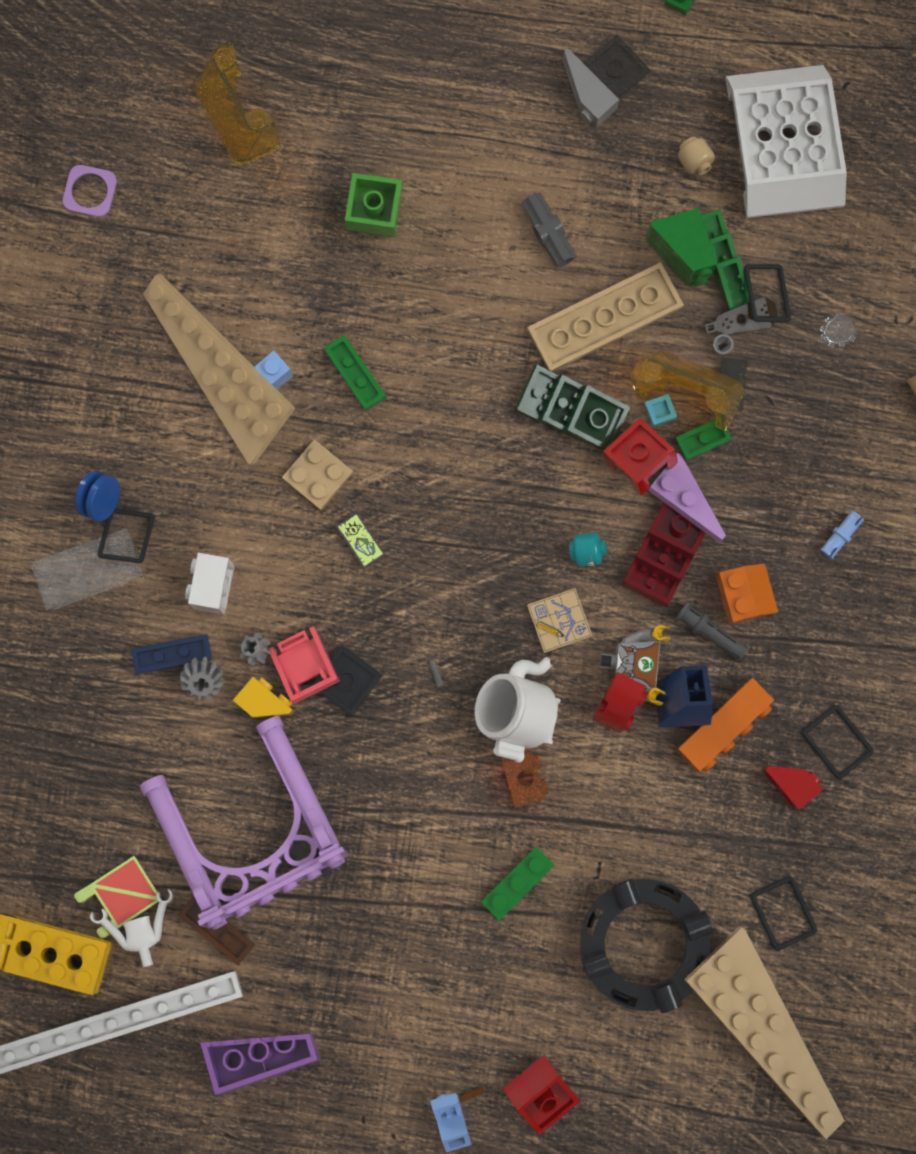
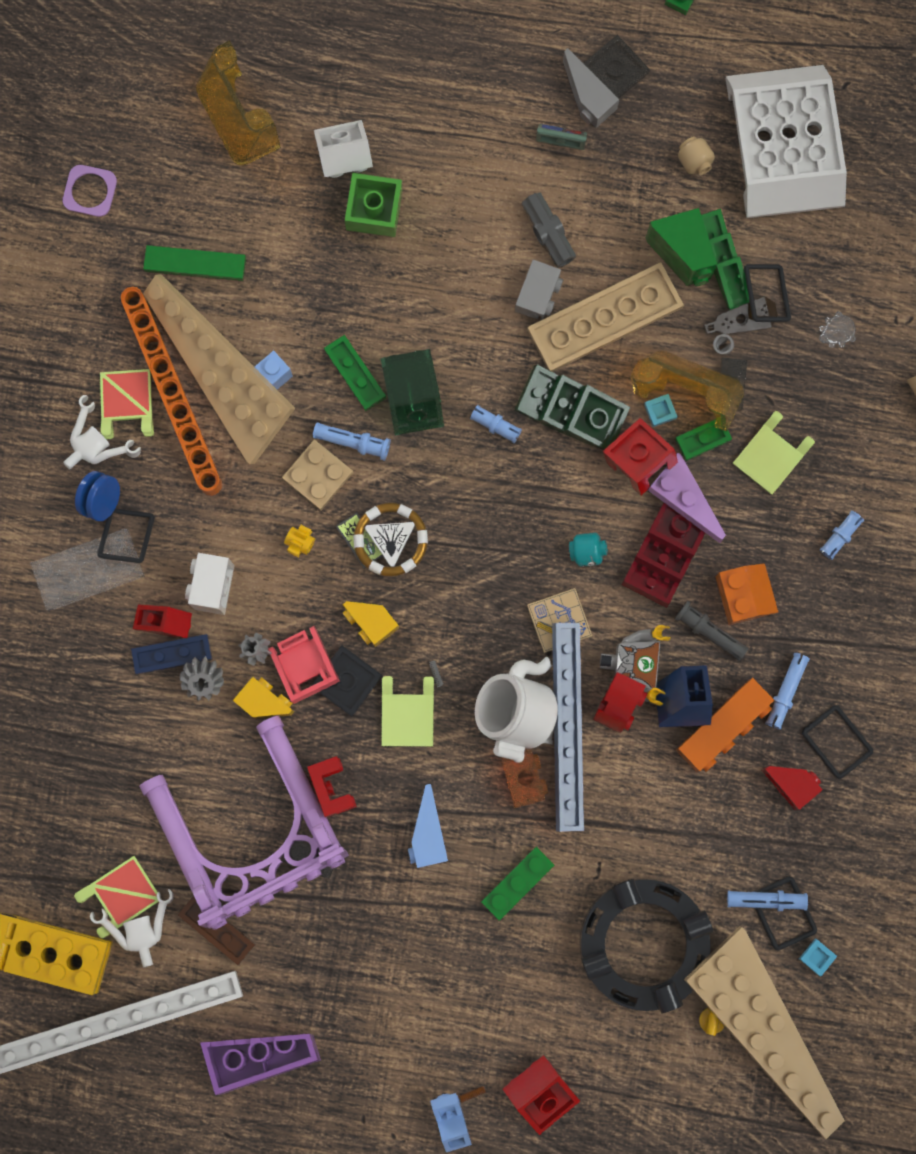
(92, 443): none -> white piece
(126, 397): none -> flag
(162, 621): none -> red slope
(163, 382): none -> orange beam
(194, 263): none -> green tile
(299, 541): none -> yellow gear
(325, 789): none -> red panel
(343, 149): none -> white slope
(363, 443): none -> light blue pin
(372, 619): none -> yellow slope
(390, 539): none -> piece
(407, 717): none -> yellowish green flag
(412, 392): none -> clear green slope
(427, 839): none -> light blue slope
(496, 424): none -> light blue pin
(538, 290): none -> light grey hinge
(561, 136): none -> sand green slope
(568, 727): none -> plate
(710, 1022): none -> yellow plate
(767, 900): none -> light blue pin
(769, 457): none -> yellowish green flag
(782, 701): none -> light blue pin
(817, 957): none -> medium azure plate

